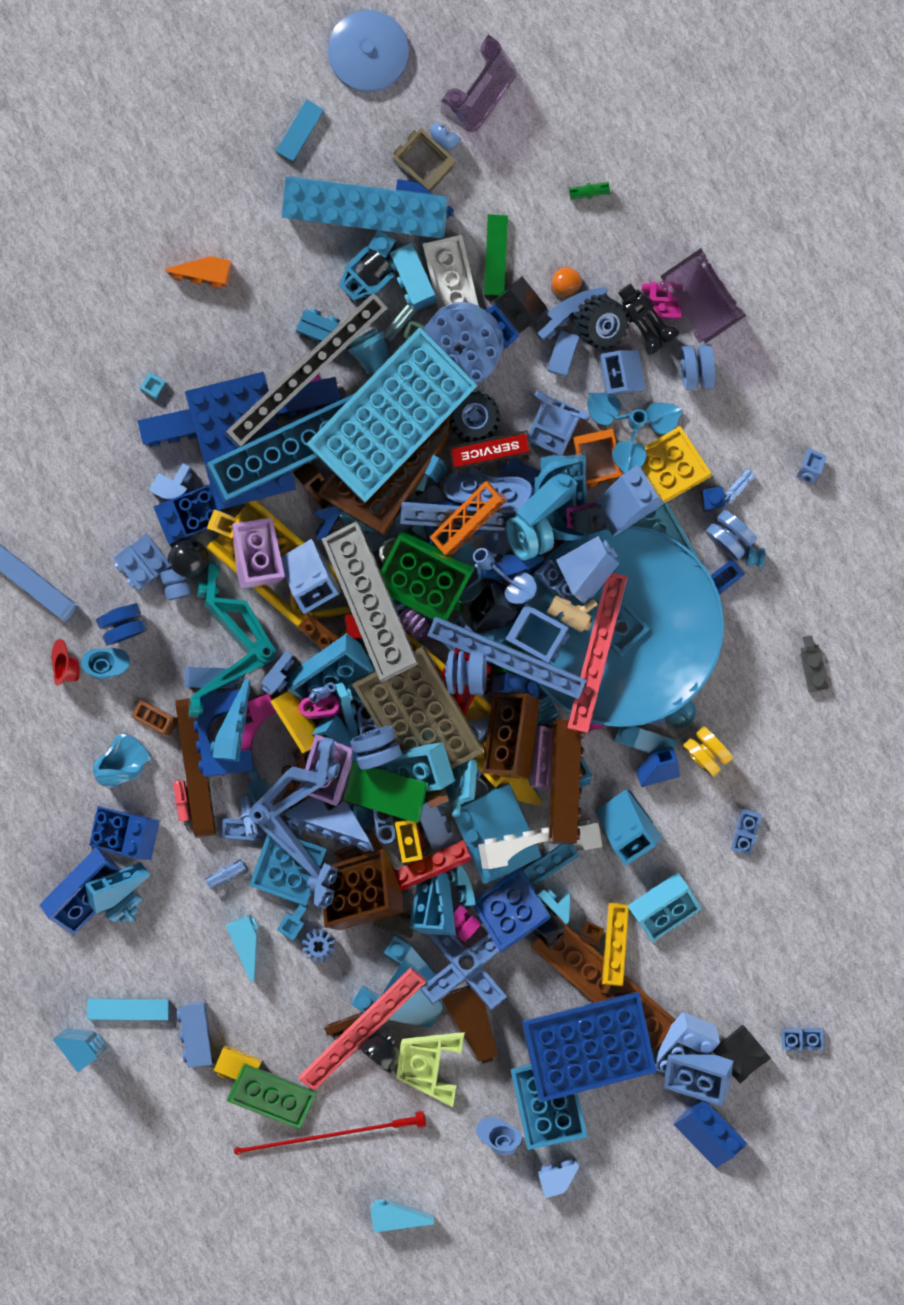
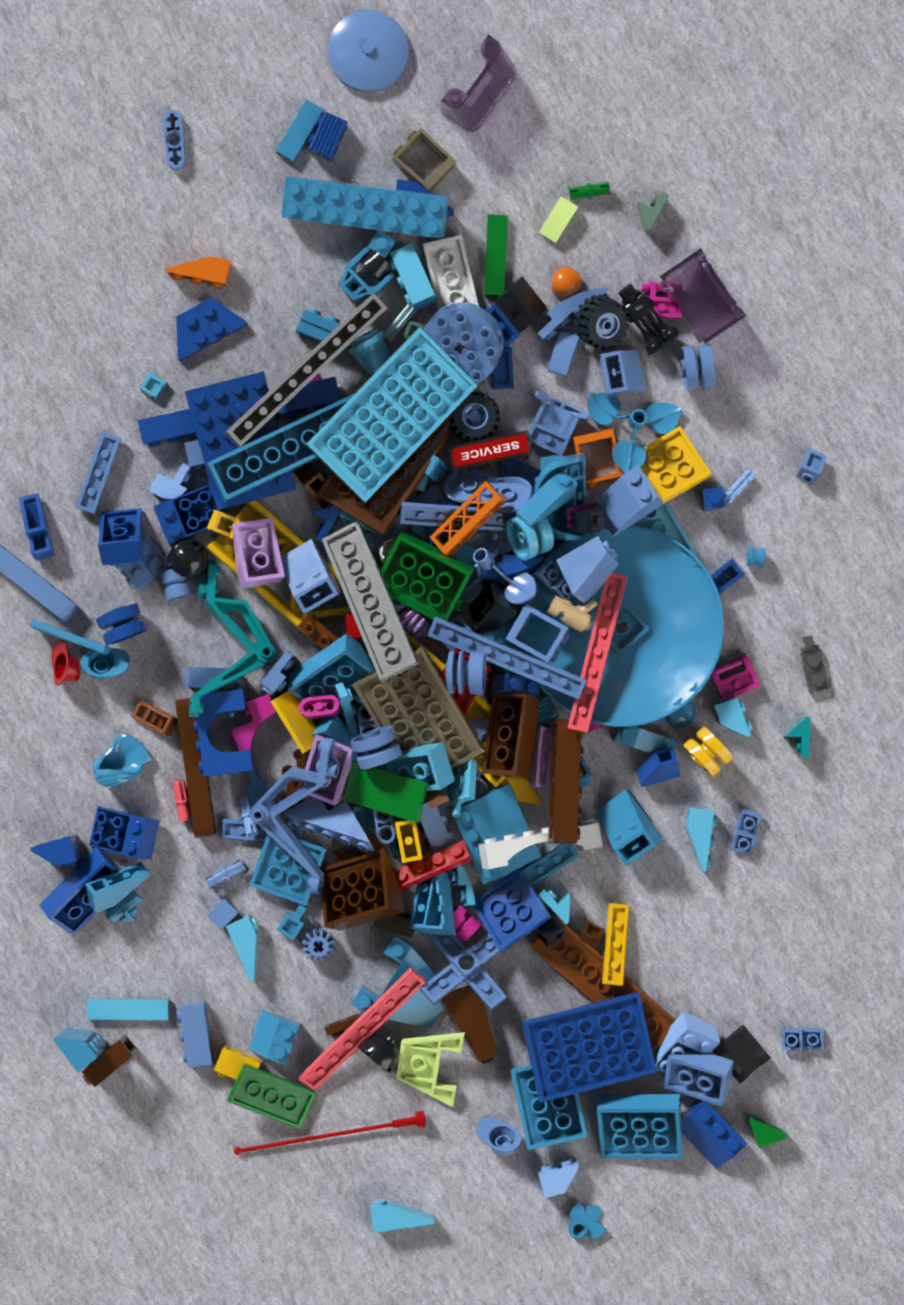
(36, 527): none -> blue slope
(60, 851): none -> blue slope
(70, 637): none -> dark azure tile
(98, 473): none -> medium blue plate
(109, 1061): none -> reddish brown window
(121, 537): none -> blue slope
(178, 125): none -> medium blue beam
(194, 455): none -> medium blue brick
(205, 326): none -> blue wing
(222, 913): none -> medium blue panel
(230, 736): dark azure wedge -> none
(274, 1037): none -> dark azure slope
(321, 692): medium blue arm -> none
(323, 893): medium blue slope -> none
(328, 136): none -> blue brick
(395, 850): none -> dark azure plate
(445, 140): medium blue hair -> none
(504, 371): none -> blue tile
(558, 219): none -> yellowish green slope
(588, 1219): none -> dark azure plate
(640, 1126): none -> dark azure slope
(649, 215): none -> sand green slope
(664, 907): medium azure slope -> none
(699, 828): none -> medium azure slope
(731, 534): medium blue wheel -> none
(731, 716): none -> medium azure slope
(737, 683): none -> dark pink plate
(764, 1132): none -> green slope
(801, 730): none -> teal slope

